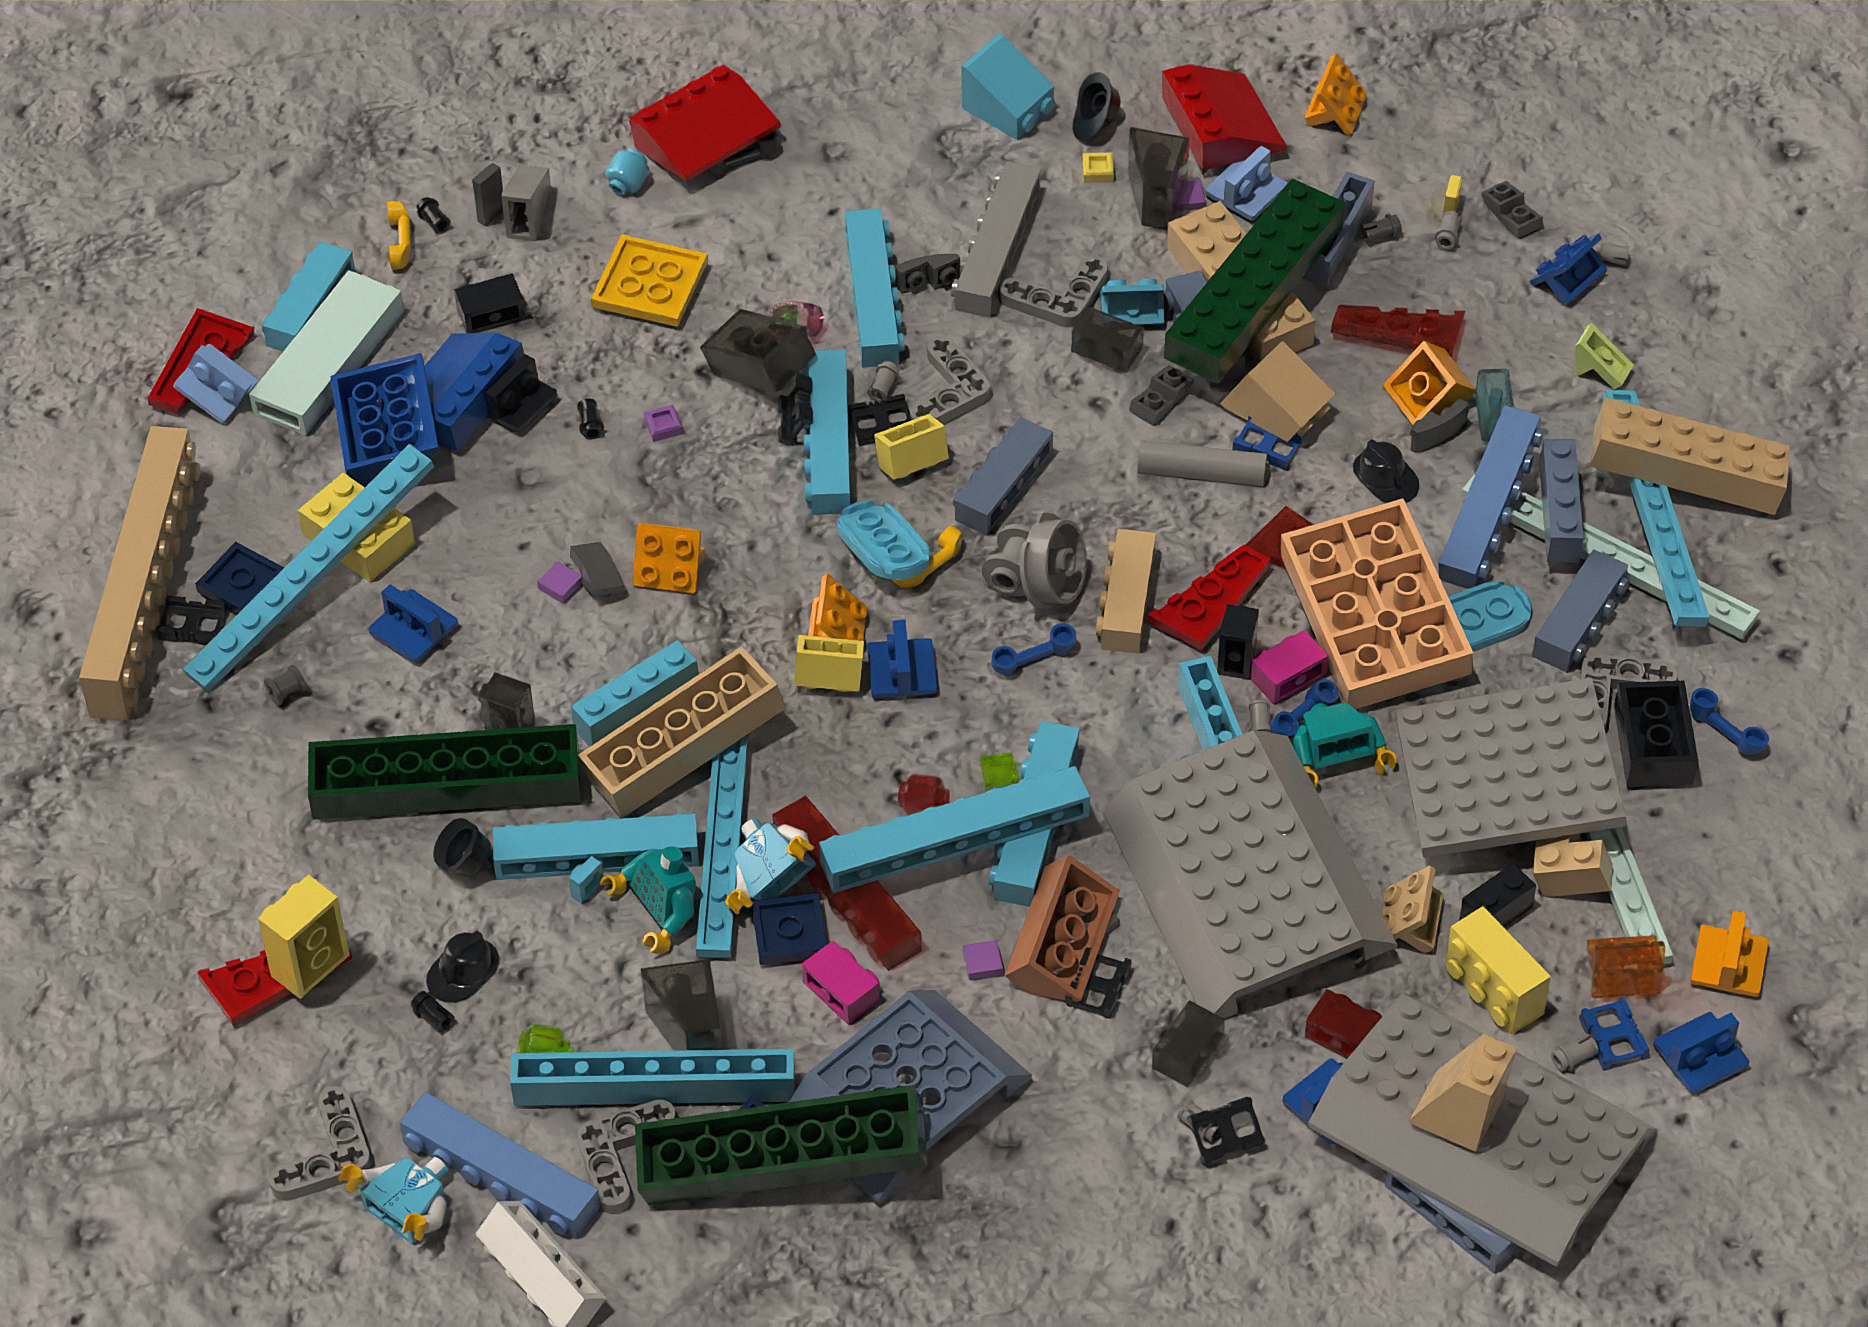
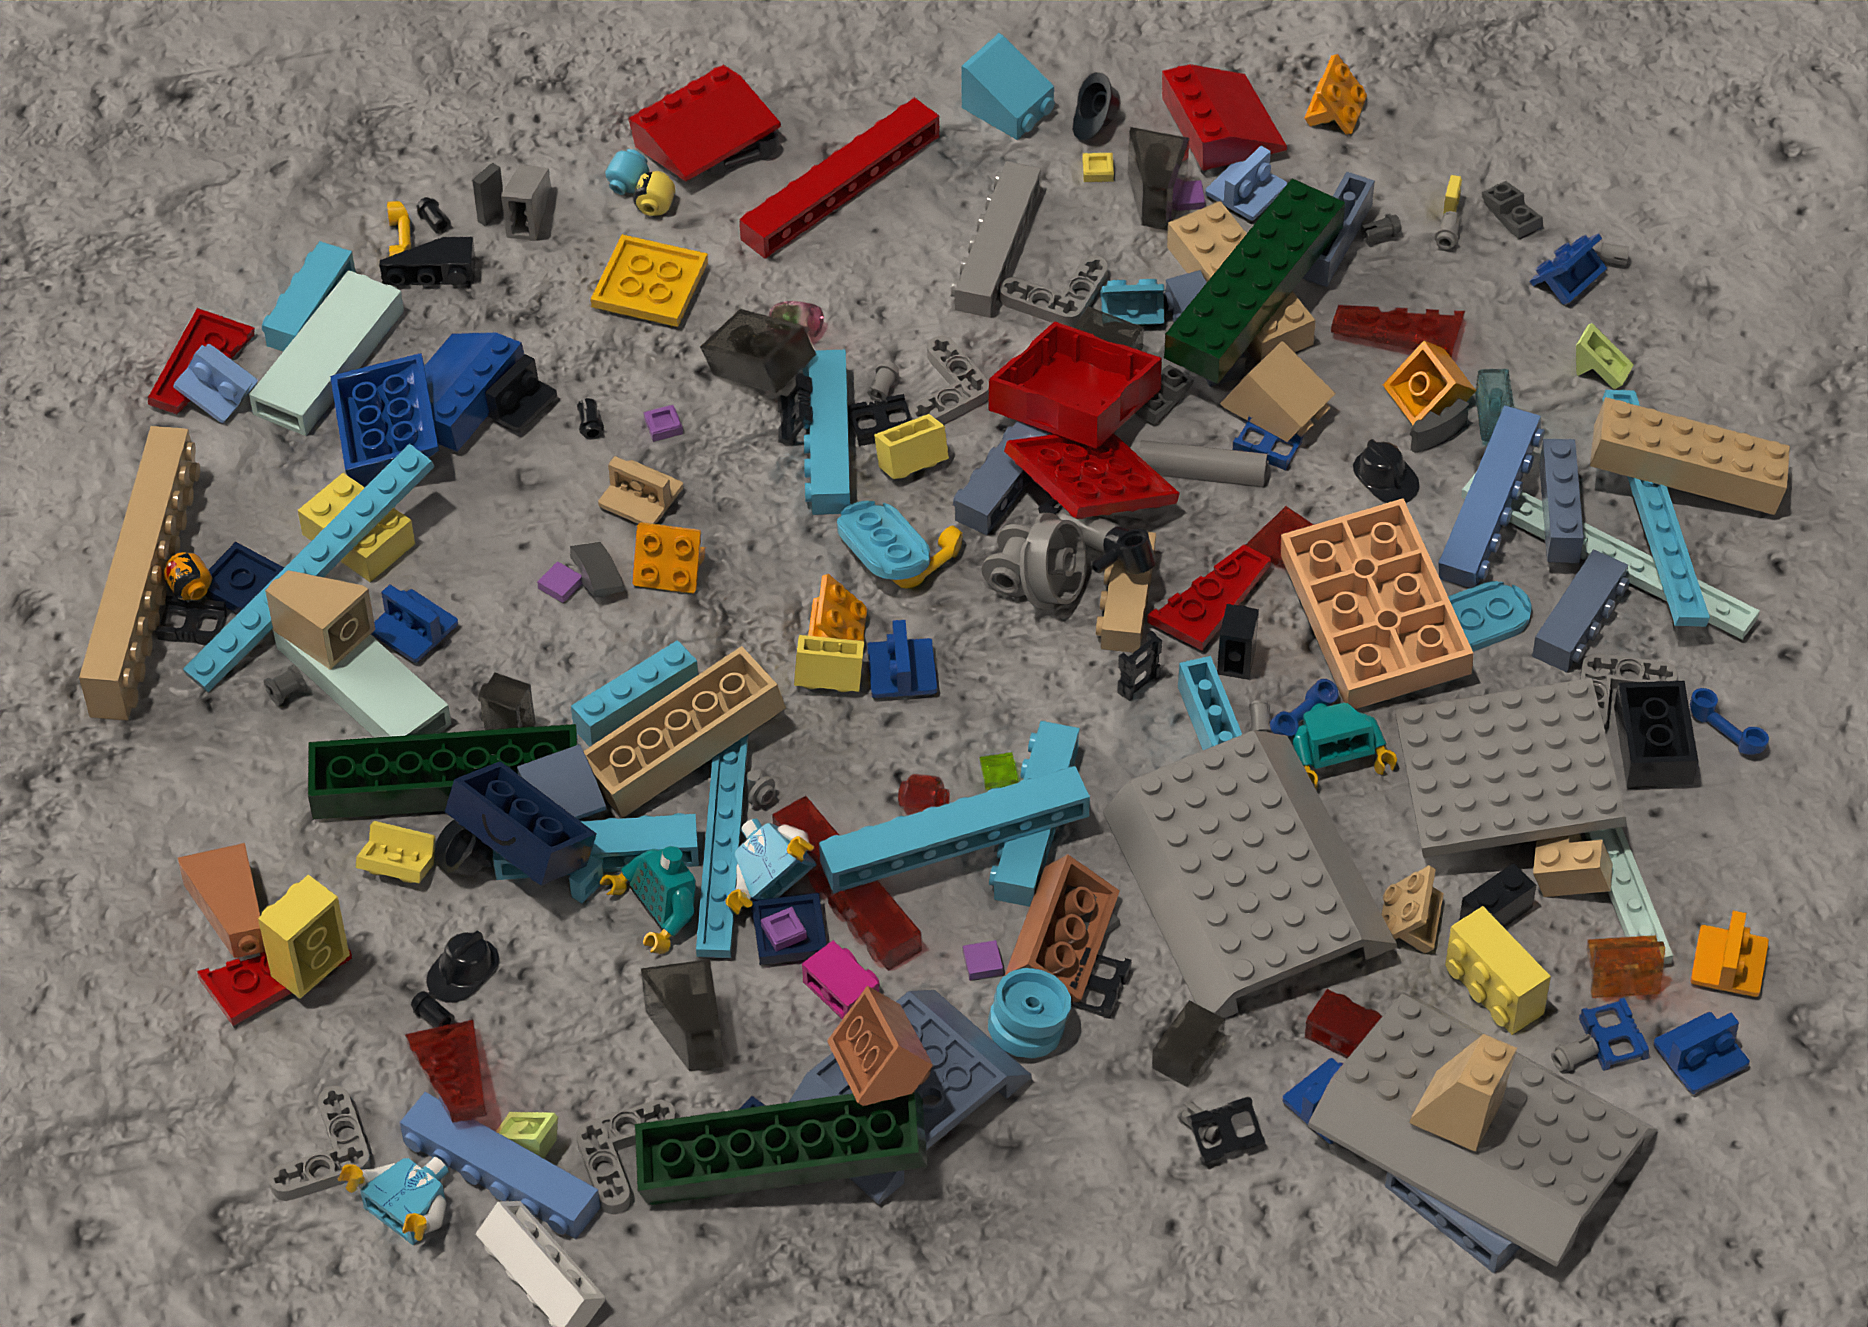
(187, 576): none -> light orange head
(226, 895): none -> nougat slope
(320, 615): none -> tan slope
(375, 690): none -> light aqua brick
(397, 852): none -> light yellow bracket
(433, 263): none -> black slope
(452, 1067): none -> clear red wing
(490, 304): black brick -> none
(520, 823): none -> dark blue brick
(531, 1130): none -> yellowish green slope
(542, 1040): clear neon green head -> none
(566, 781): none -> sand blue slope
(638, 491): none -> tan bracket
(652, 1076): medium azure brick -> none
(654, 193): none -> light yellow head
(760, 789): none -> light grey plate
(783, 929): none -> medium lavender tile
(839, 177): none -> red brick
(872, 287): medium azure brick -> none
(879, 1050): none -> nougat slope
(934, 269): dark grey slope -> none
(1006, 660): blue bar -> none
(1029, 1013): none -> medium azure wheel
(1075, 384): none -> red tile
(1089, 478): none -> red plate
(1115, 542): none -> black piece
(1130, 670): none -> black piece
(1288, 666): dark pink brick -> none

